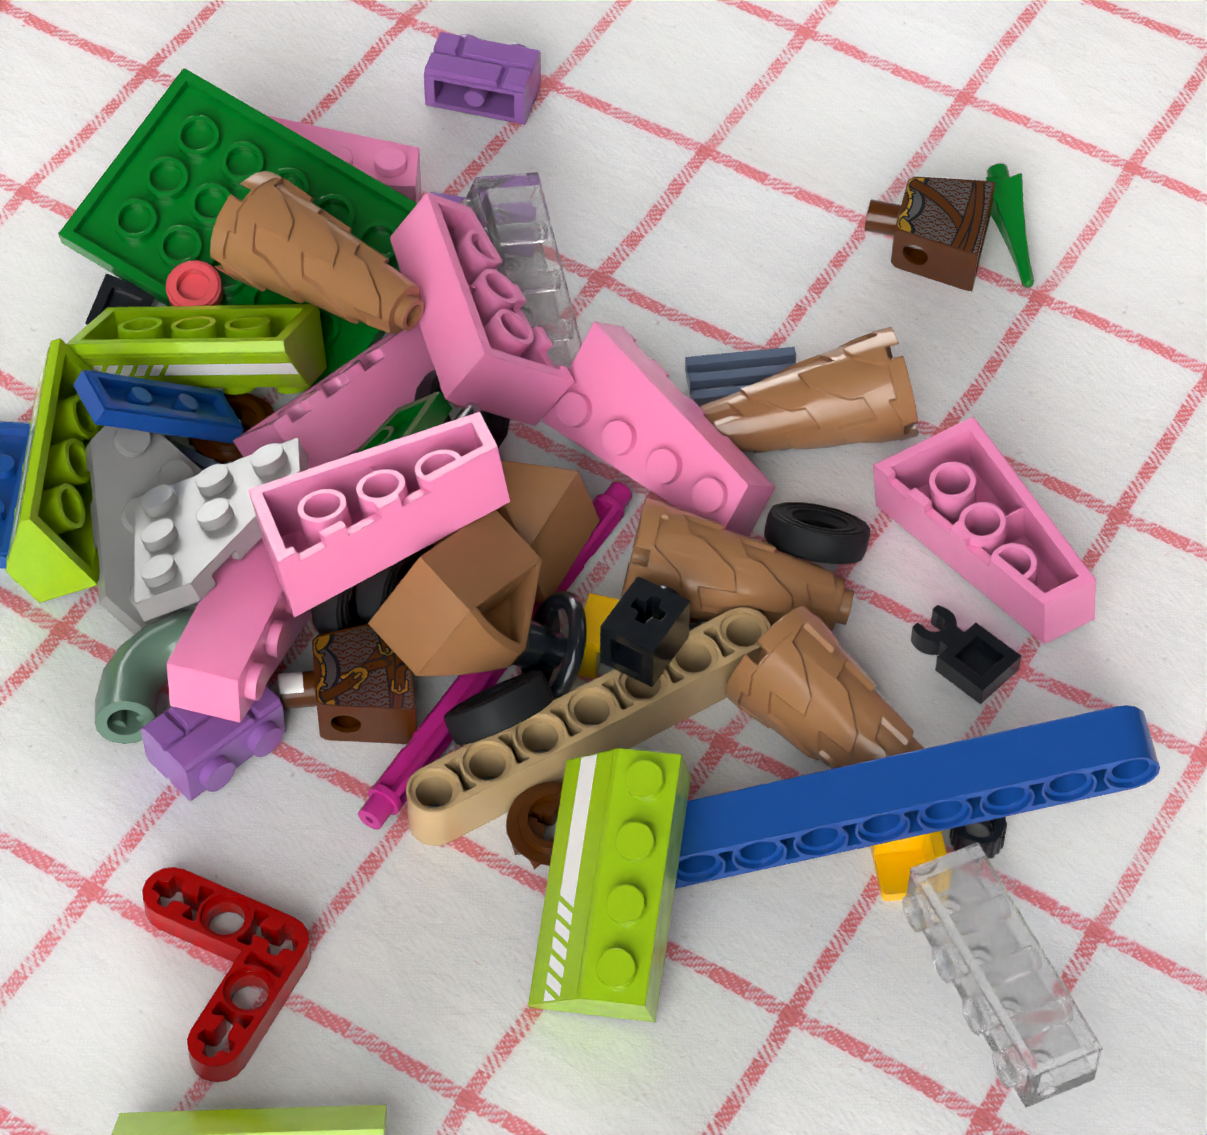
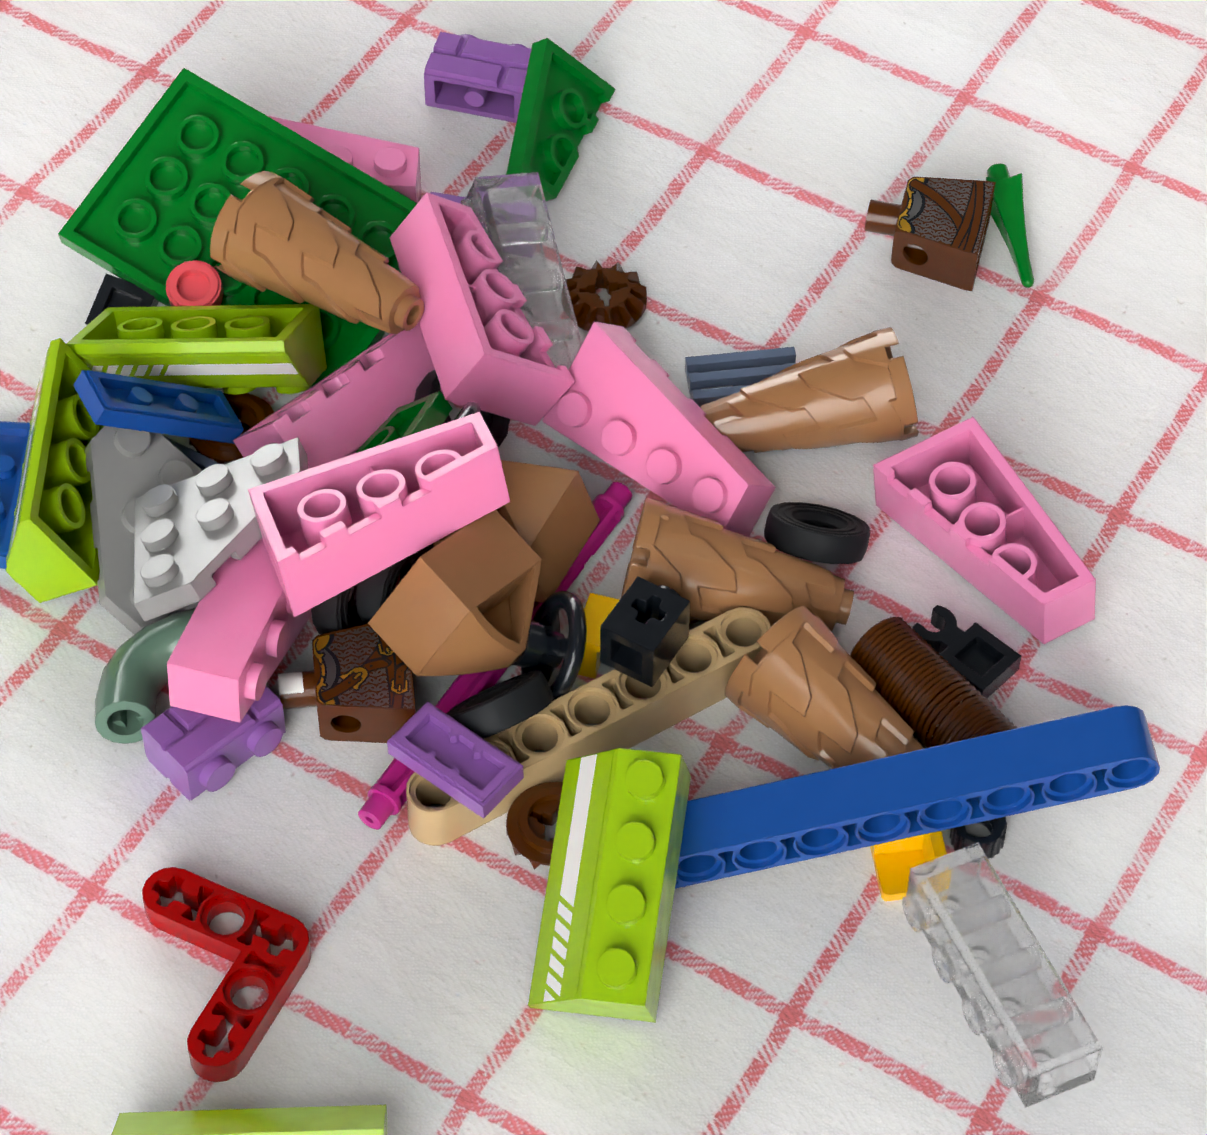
(455, 759): none -> medium lavender plate
(554, 115): none -> green wing
(626, 302): none -> reddish brown gear
(925, 686): none -> reddish brown piece

